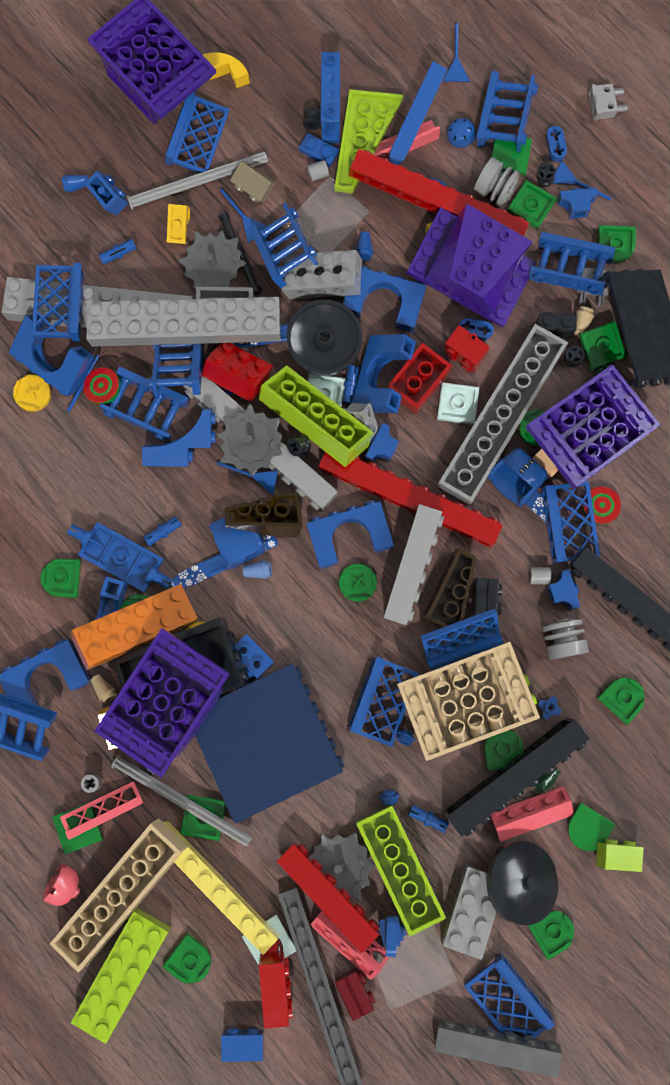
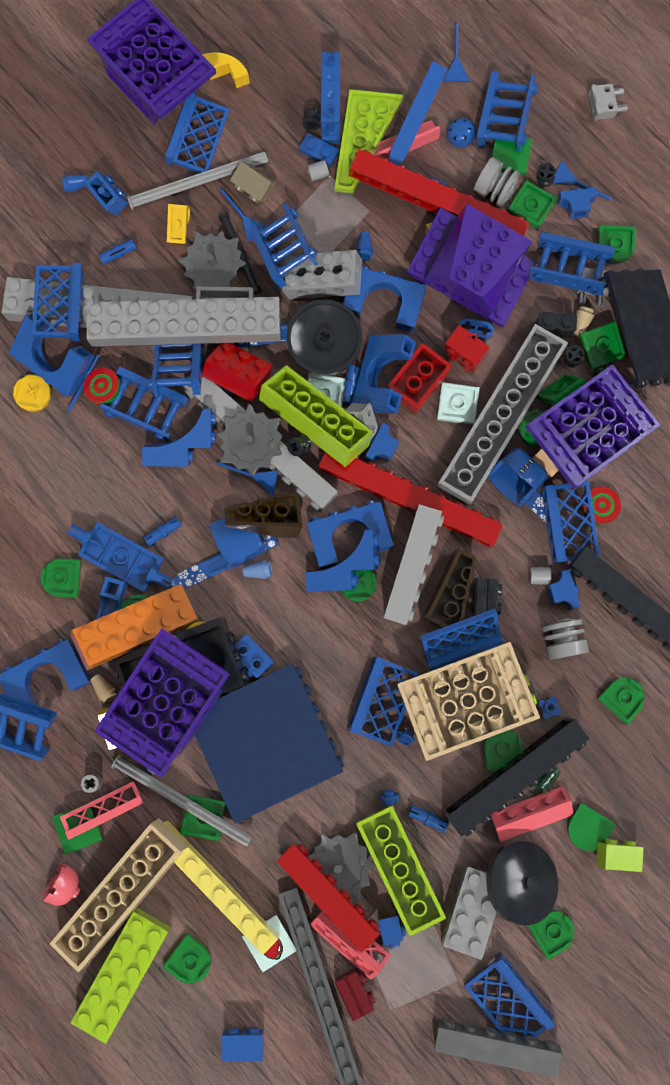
(275, 990): red brick -> none
(344, 576): none -> blue arch
(391, 940): blue beam -> none
(552, 144): blue beam -> none
(560, 389): none -> green tile

